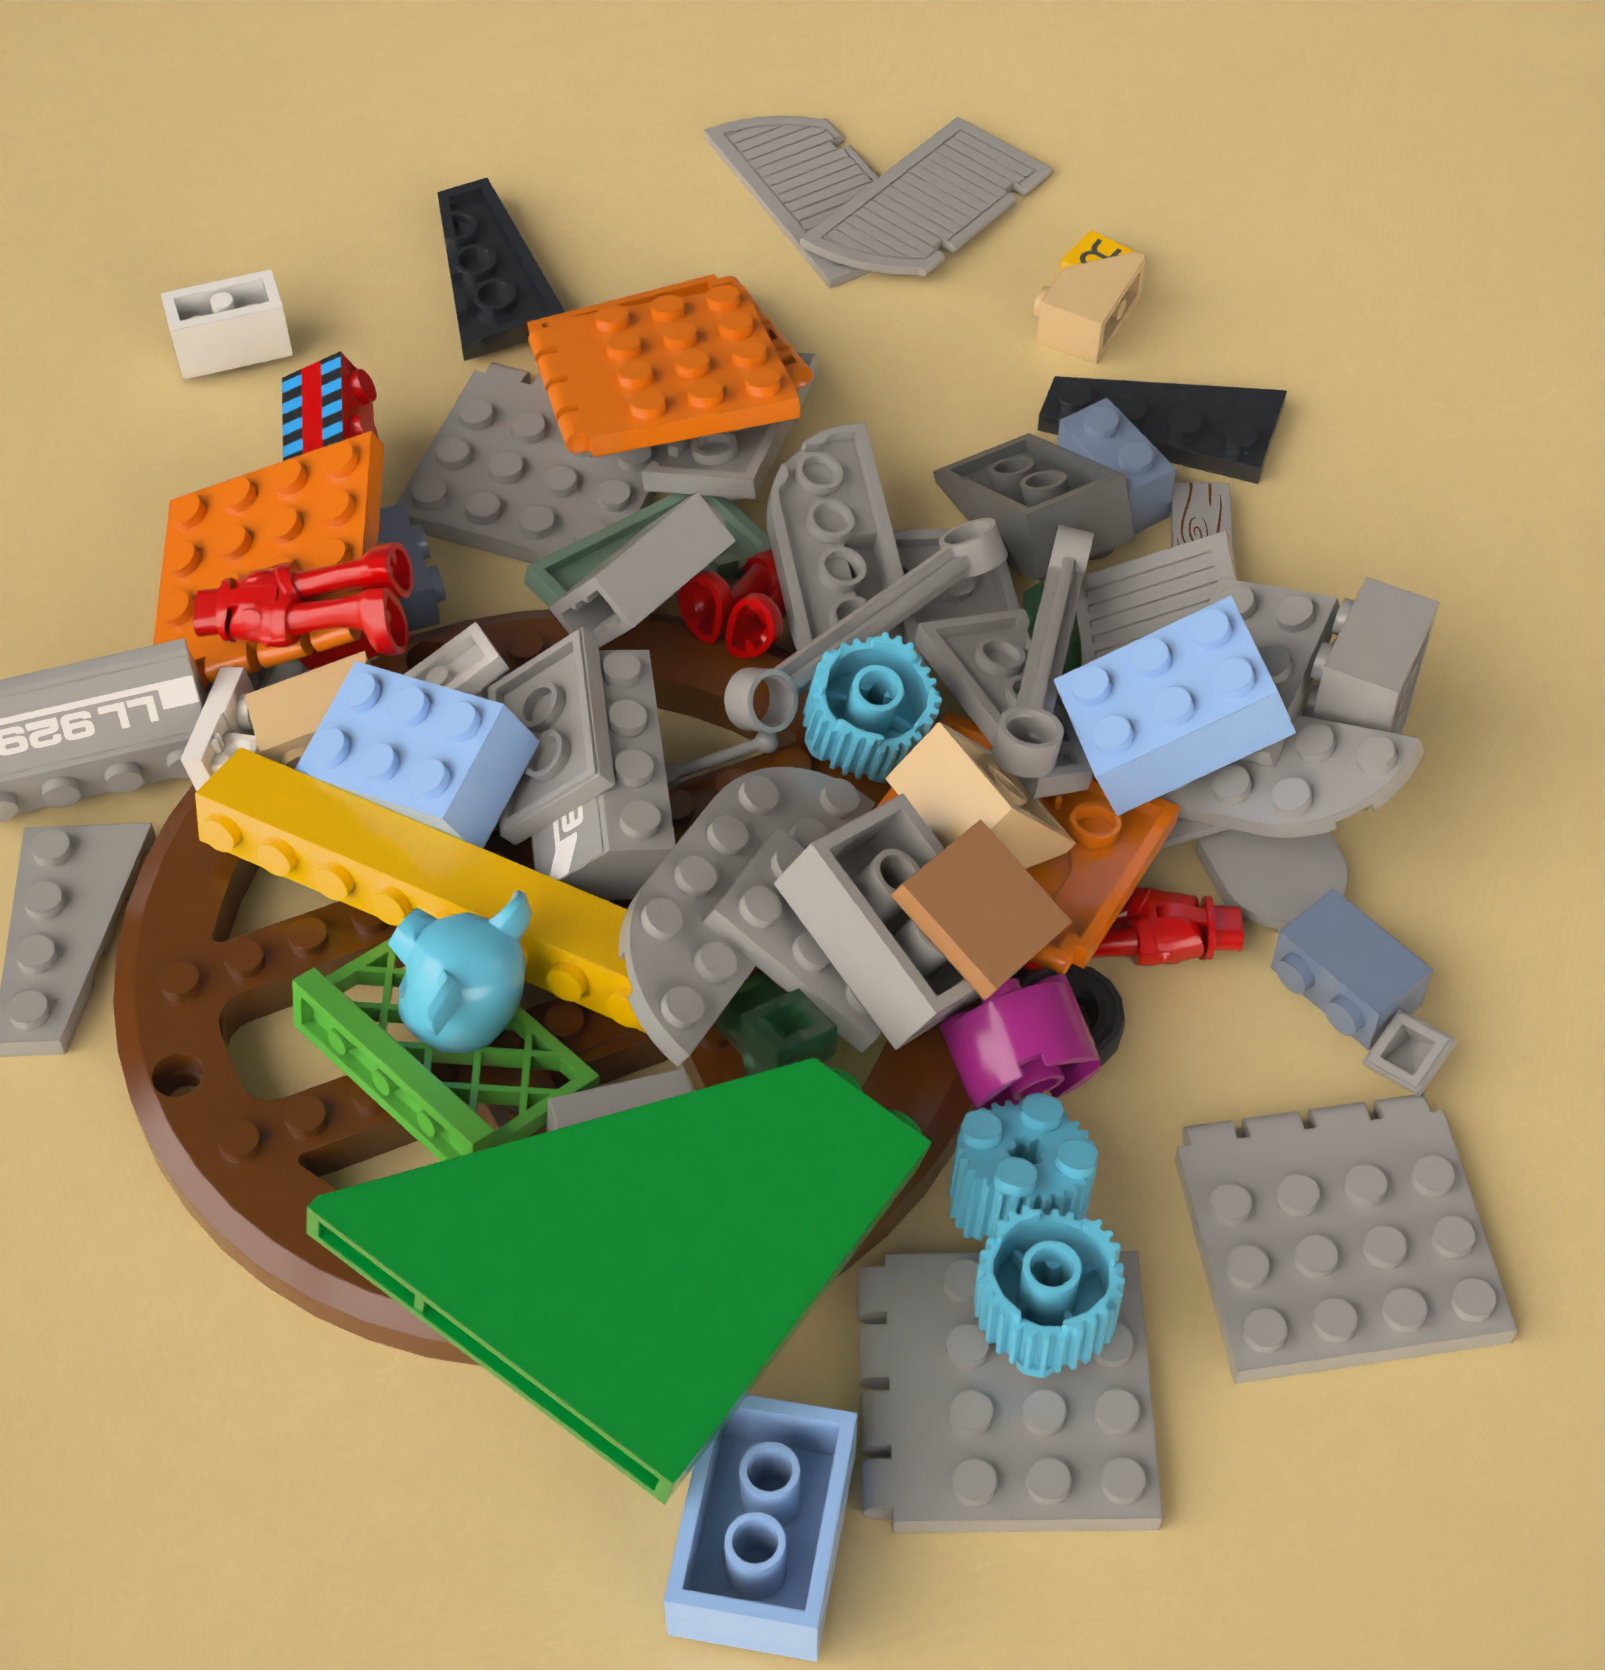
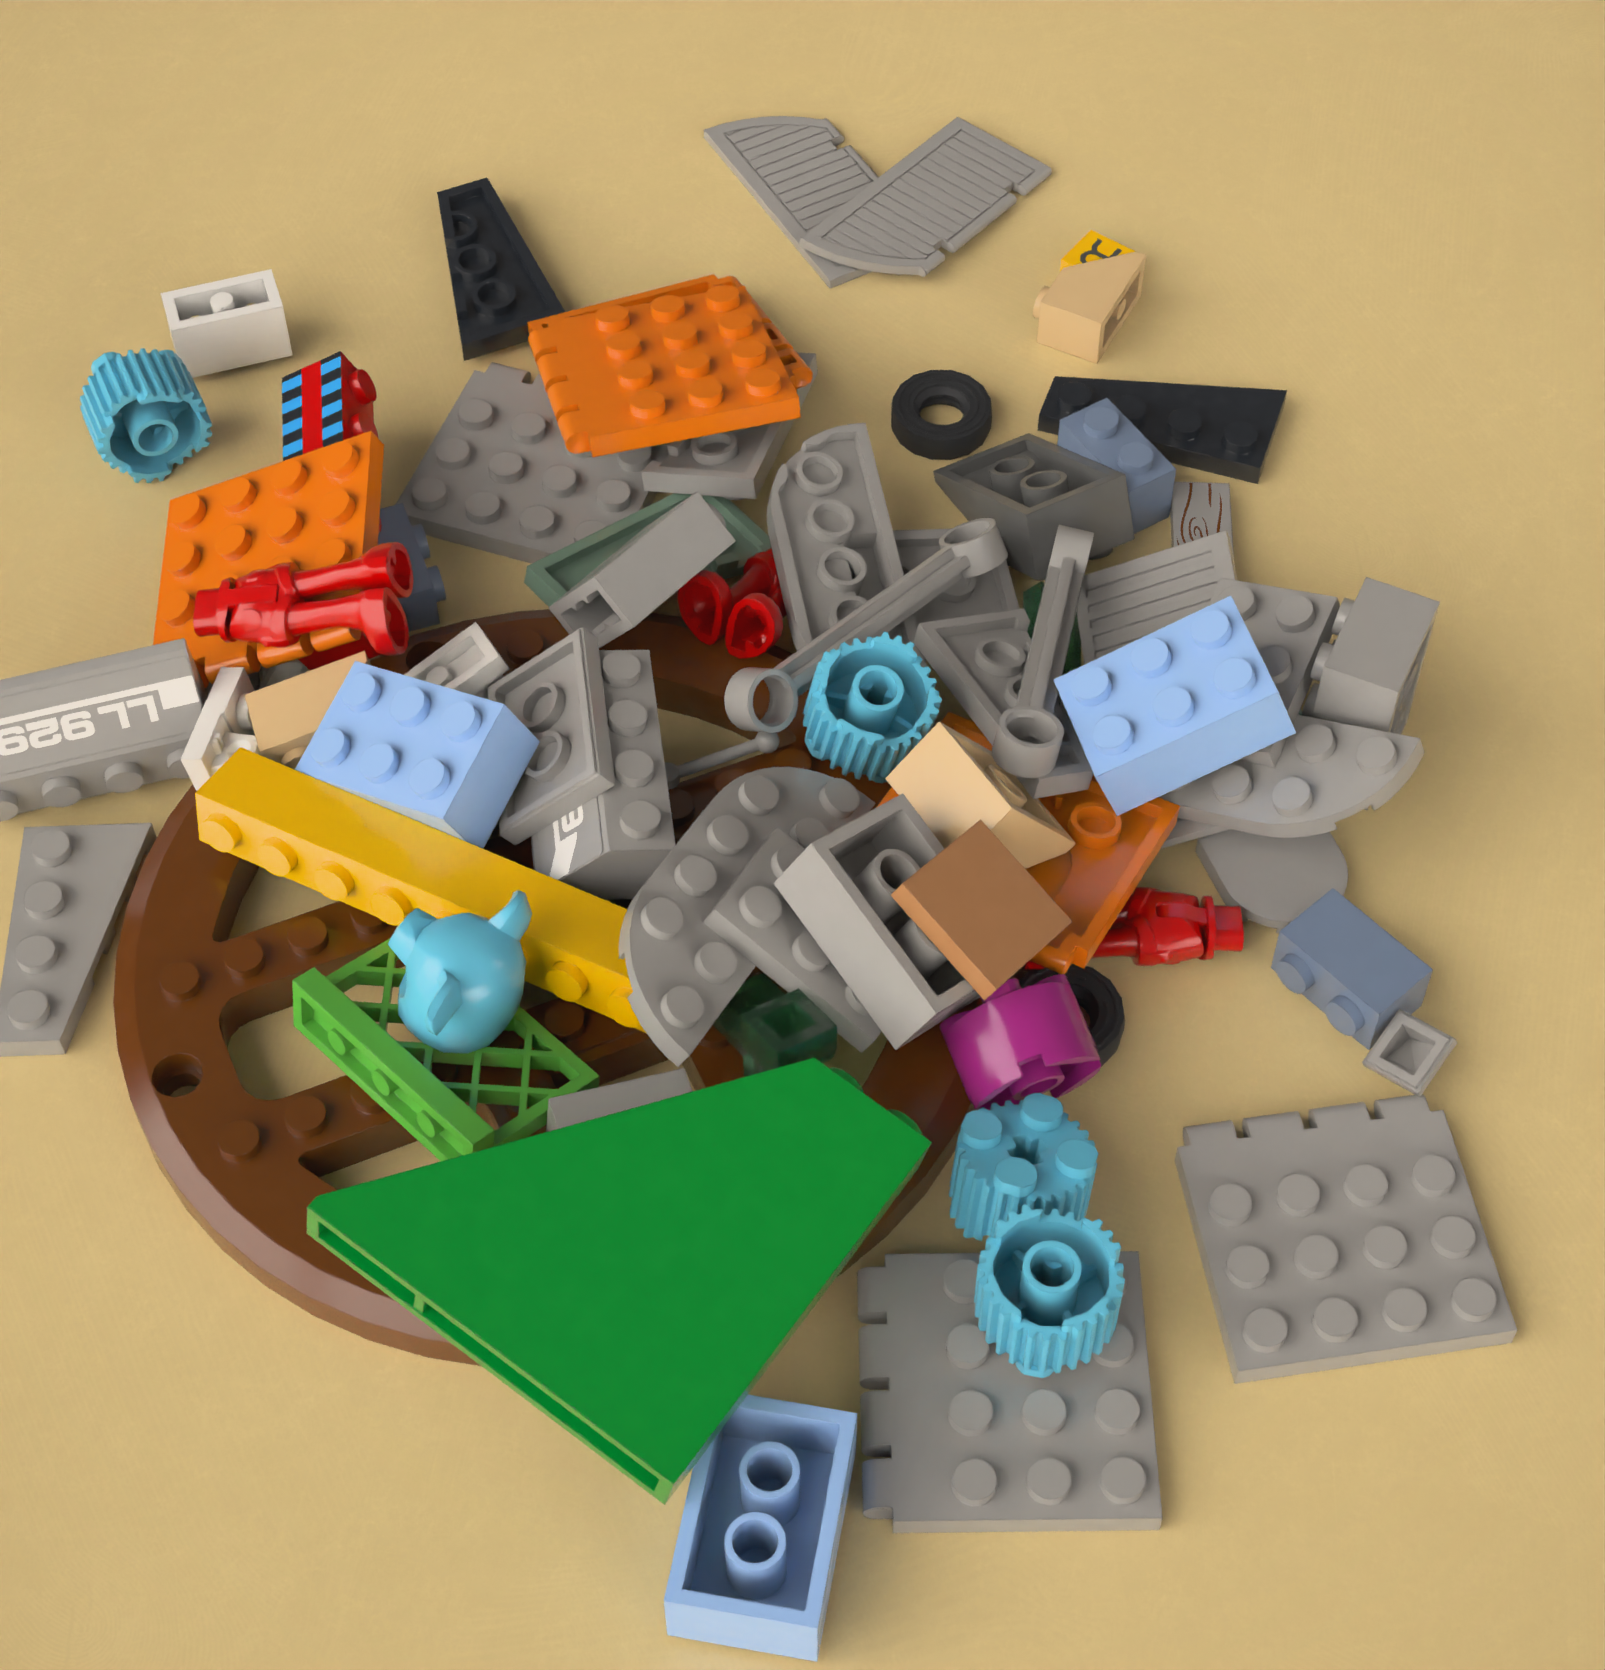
(144, 412): none -> medium azure brick
(941, 388): none -> black tyre

